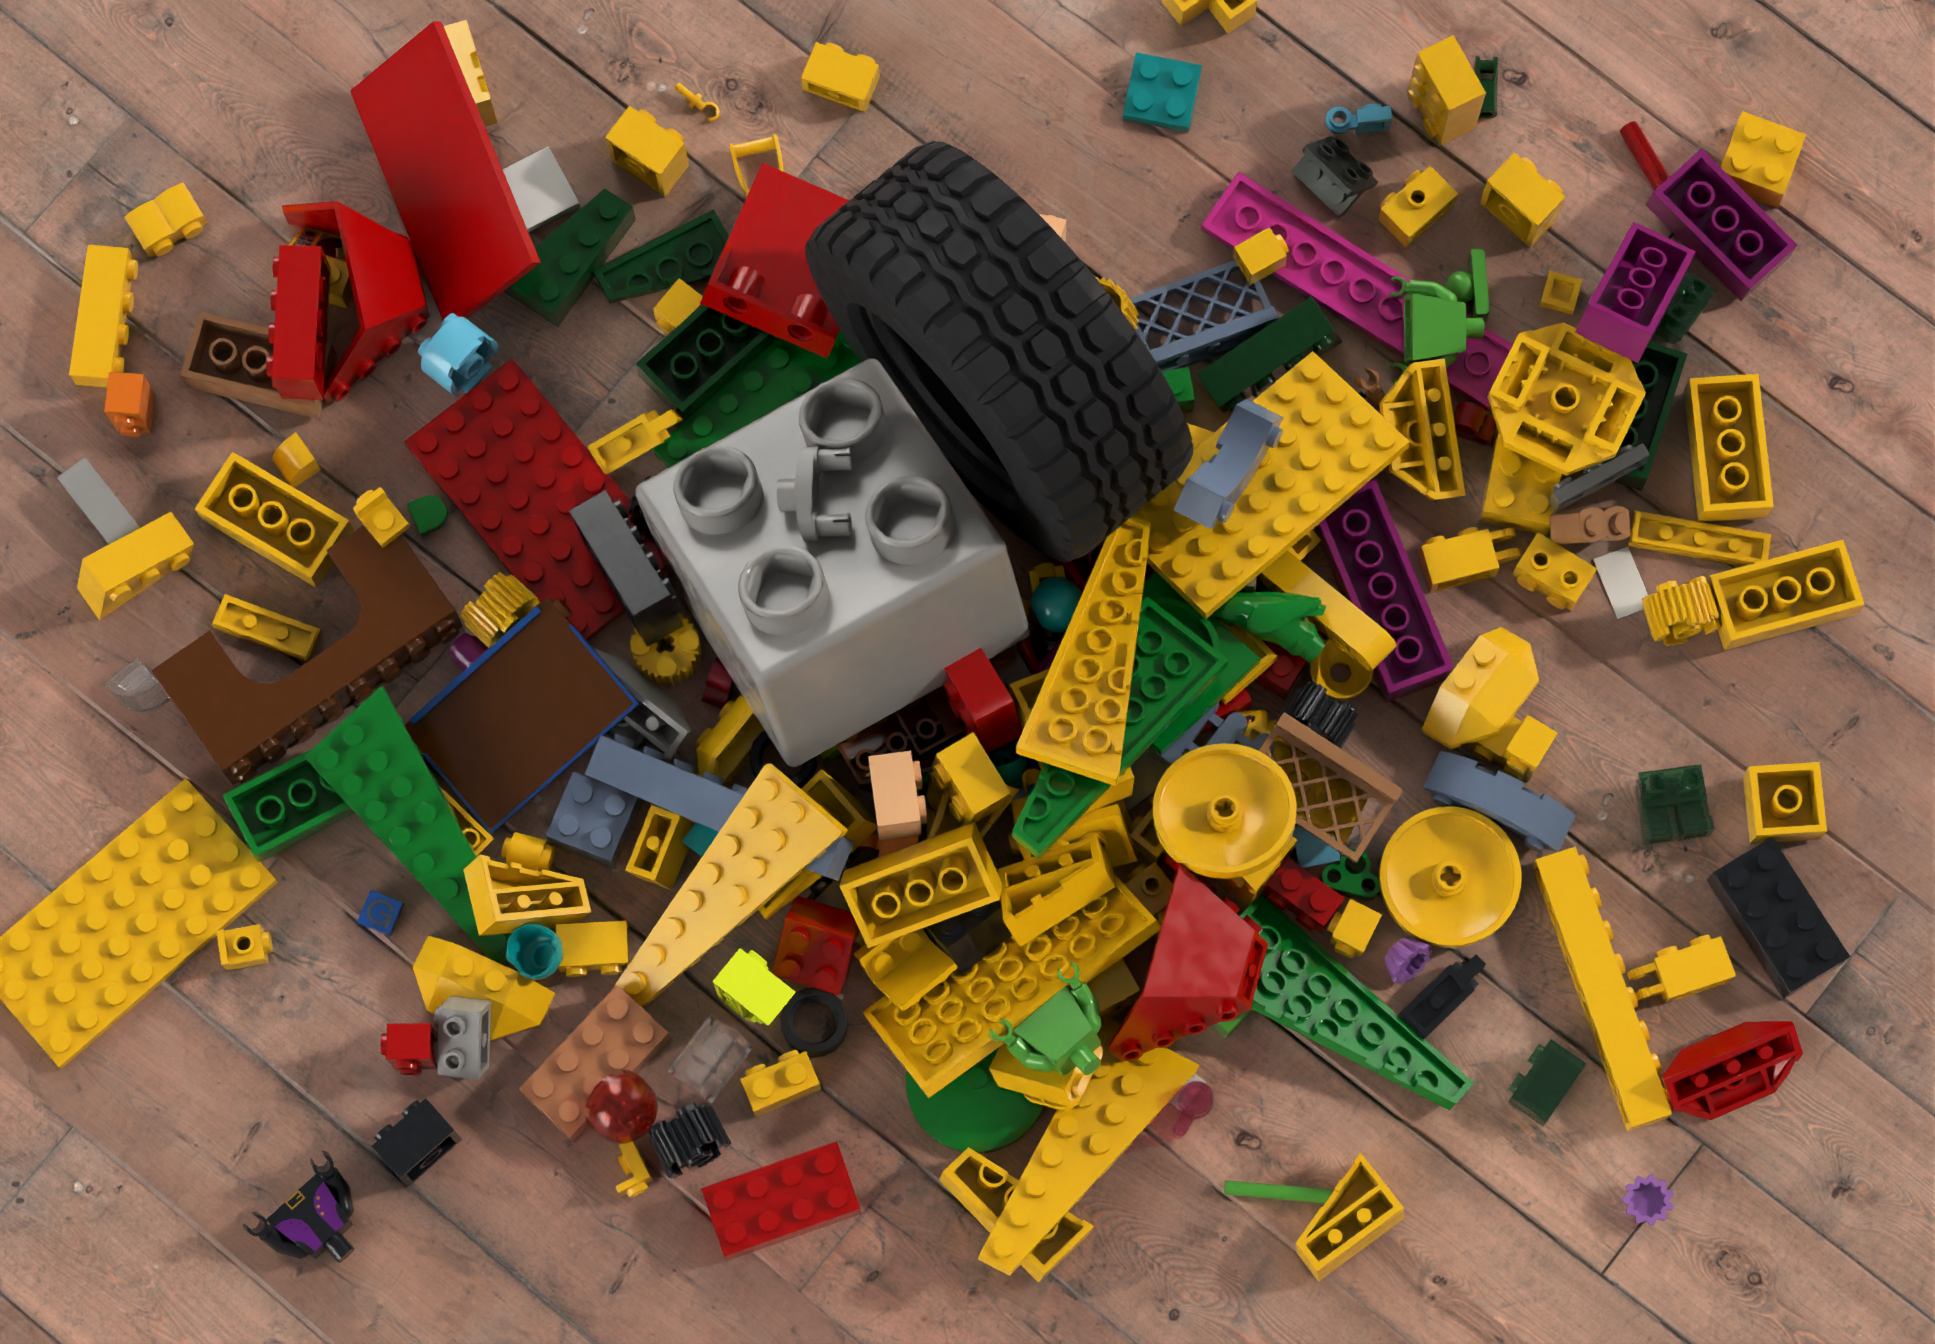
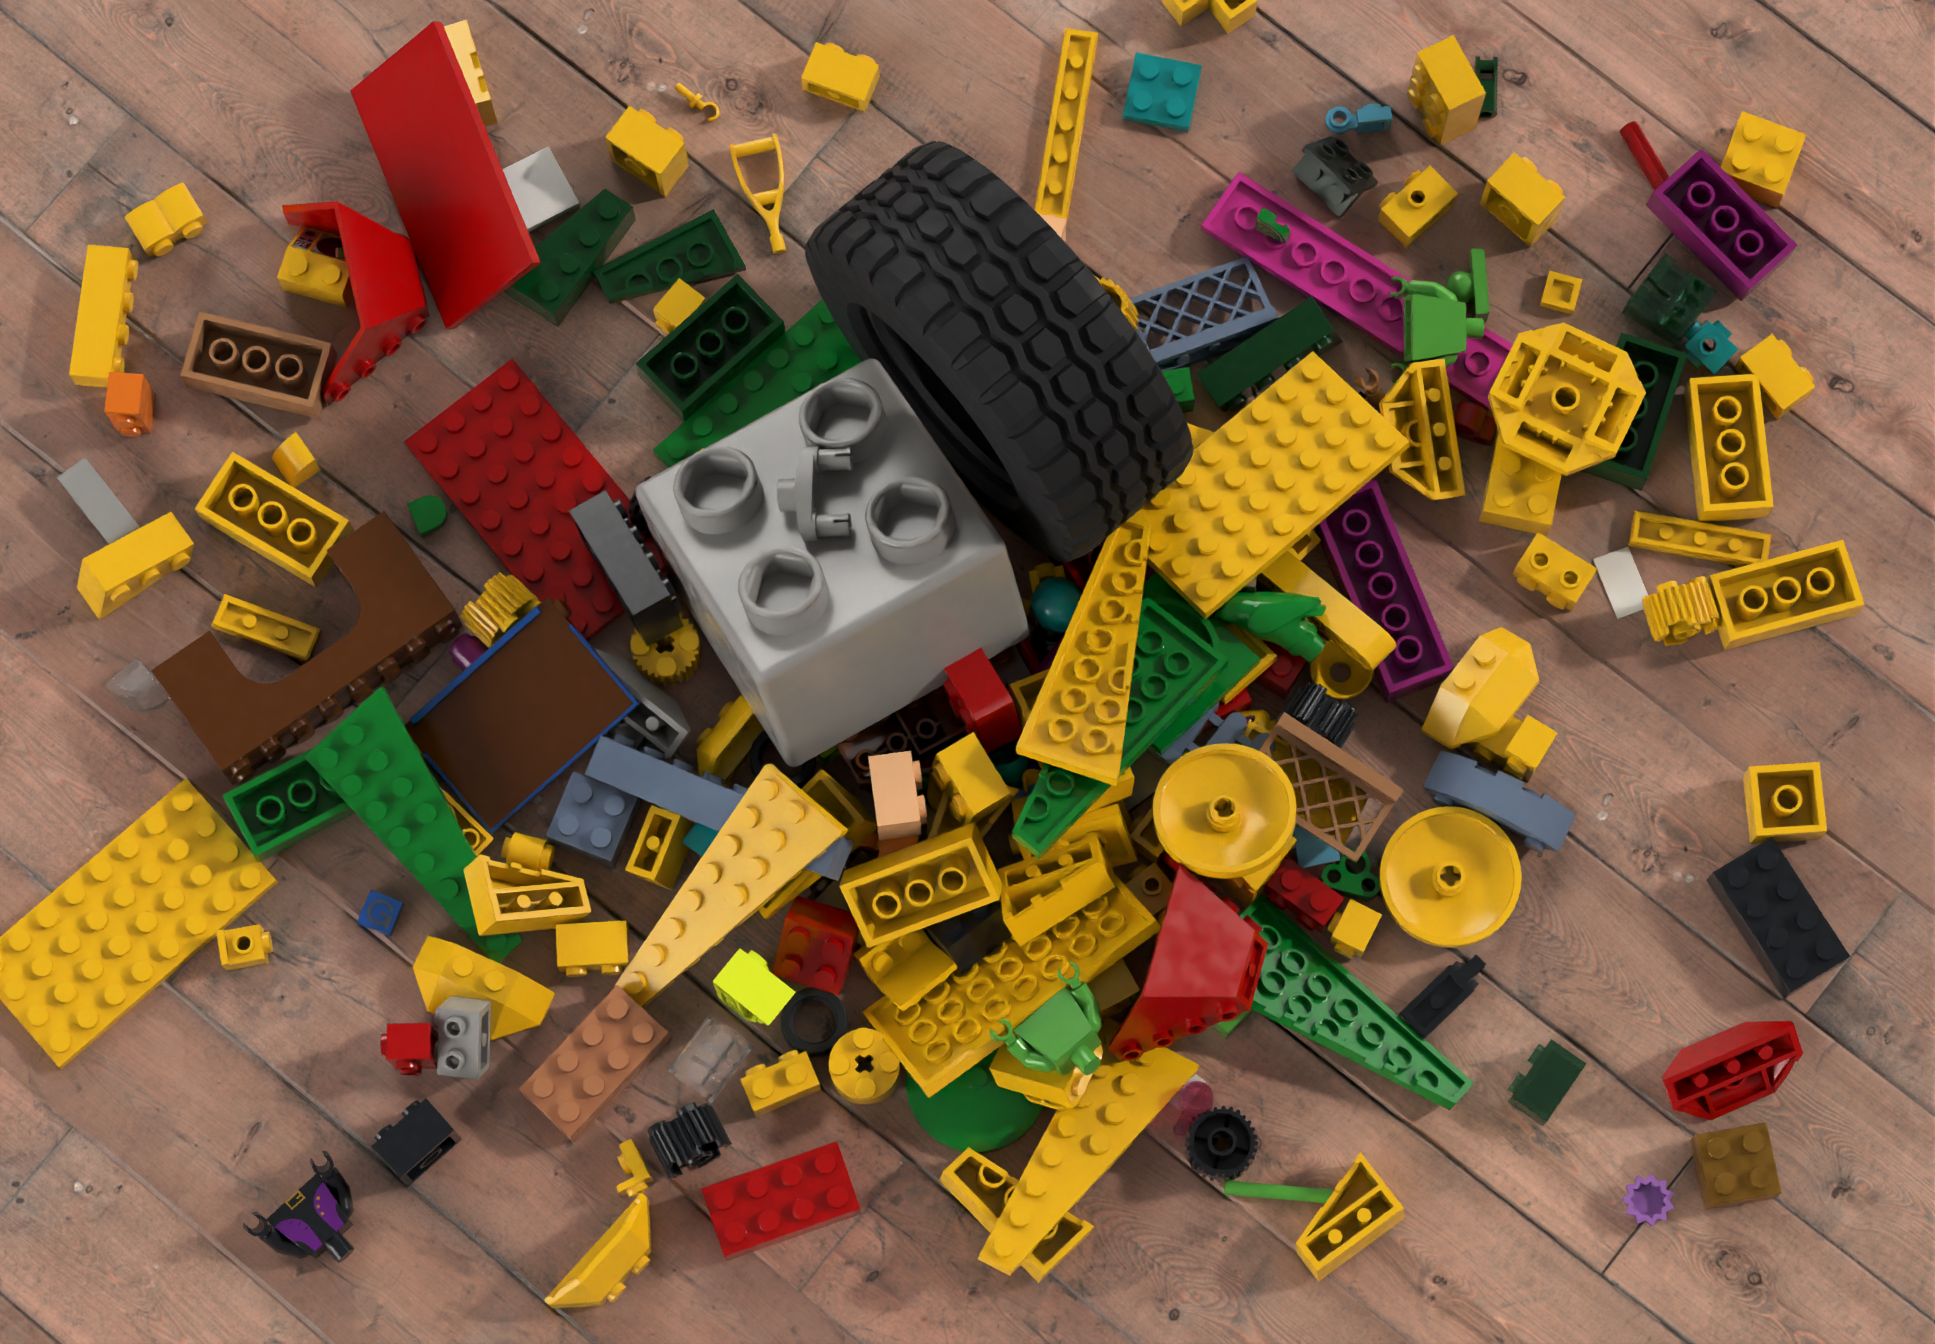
(300, 322): red brick -> none
(380, 516): yellow bracket -> none
(457, 355): medium azure brick -> none
(534, 951): teal hair -> none
(609, 1262): none -> yellow wedge
(622, 1108): clear red cylinder -> none
(633, 439): yellow hinge -> none
(718, 685): dark red piece -> none
(764, 263): red piece -> none
(864, 1087): none -> yellow brick
(1066, 123): none -> yellow tile
(1208, 1128): none -> black brick
(1220, 482): sand blue brick -> none
(1261, 255): yellow brick -> none
(1266, 224): none -> green tile
(1407, 959): medium lavender piece -> none
(1464, 557): yellow hinge -> none
(1590, 525): medium nougat brick -> none
(1598, 476): dark grey plate -> none
(1602, 989): yellow brick -> none
(1635, 292): magenta brick -> none
(1673, 805): clear green hips -> none
(1686, 970): yellow hinge -> none
(1718, 354): none -> teal brick
(1735, 1166): none -> pearl gold brick
(1780, 378): none -> yellow brick

